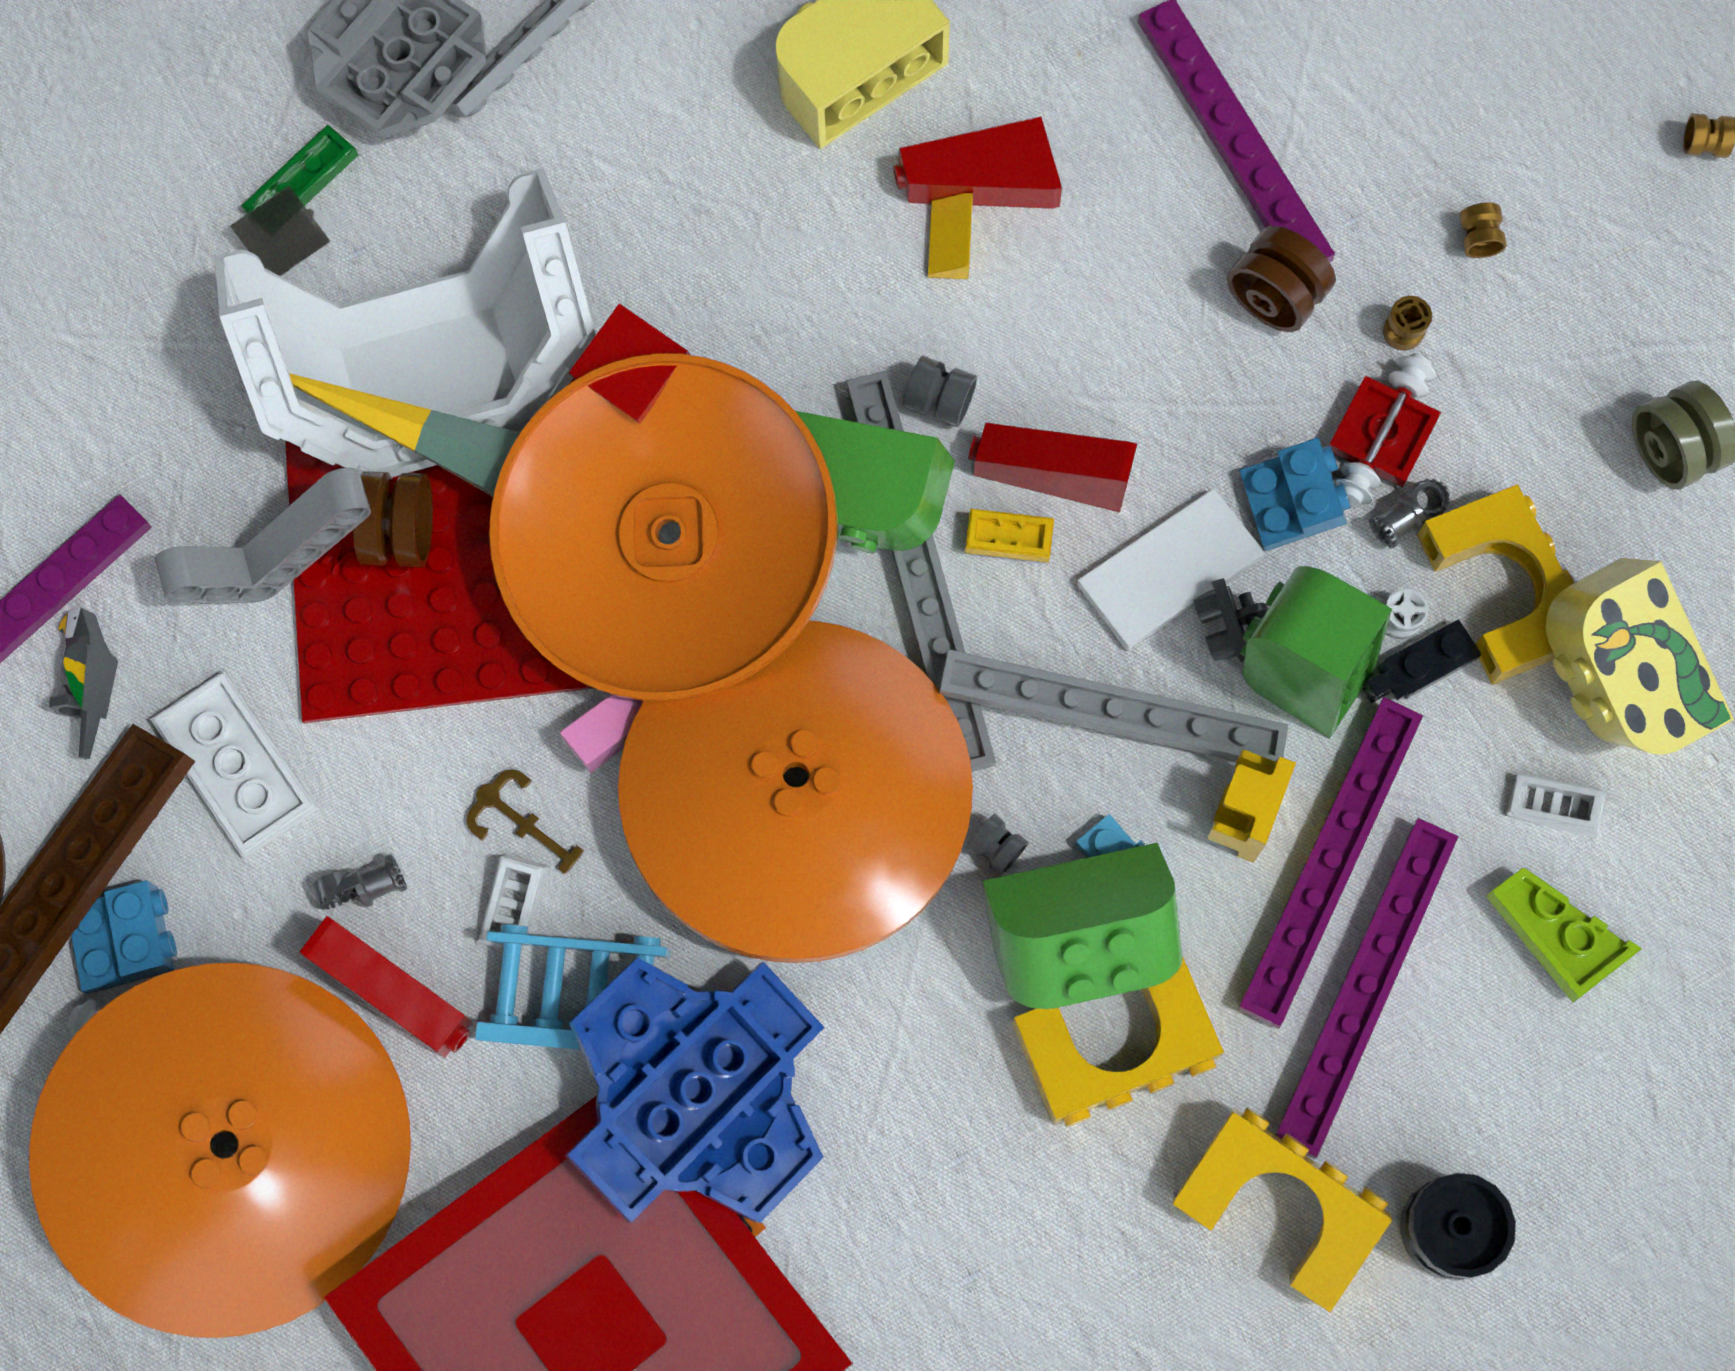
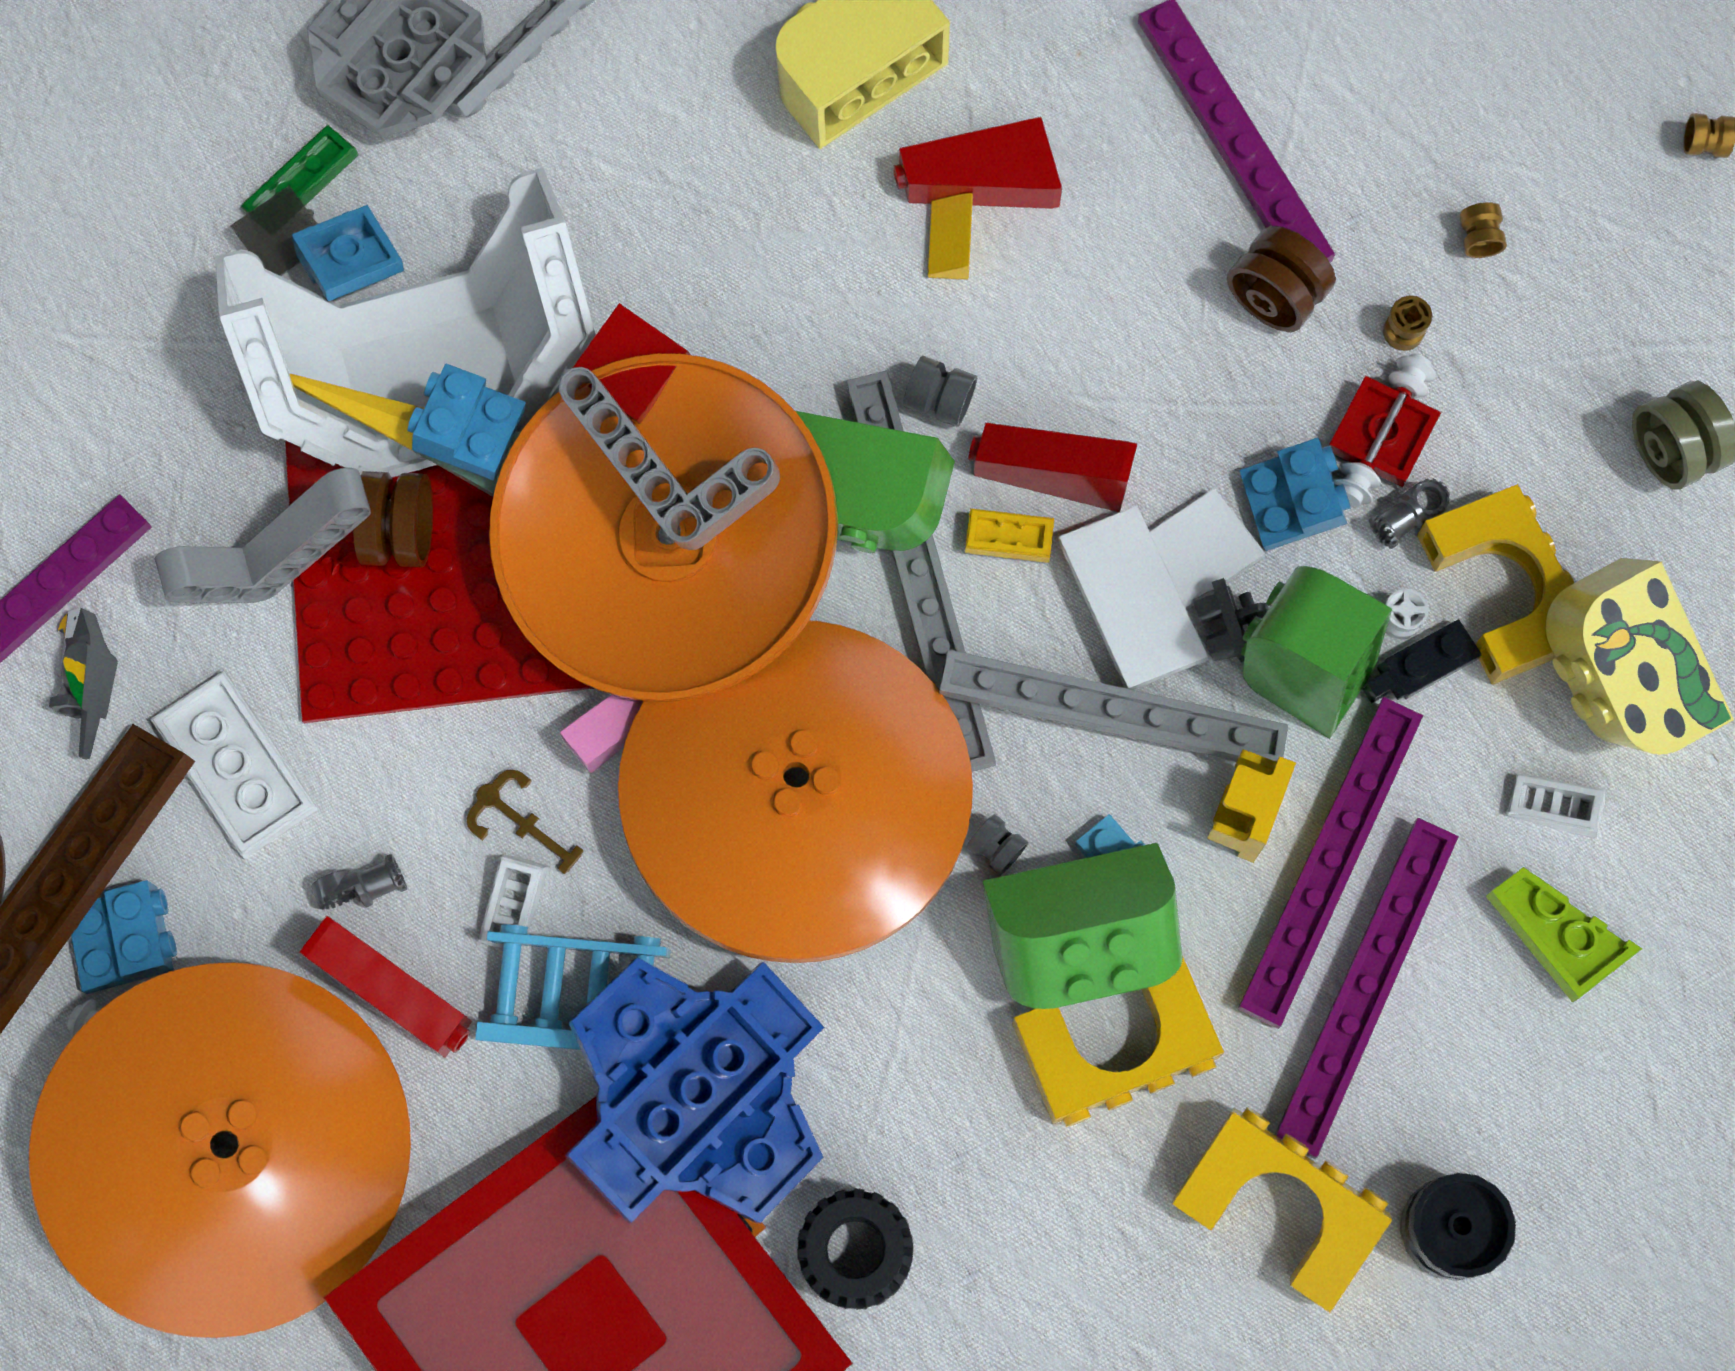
(347, 253): none -> dark azure plate
(465, 422): none -> dark azure plate
(653, 471): none -> light grey beam
(814, 1240): none -> black tyre
(1132, 598): none -> white tile

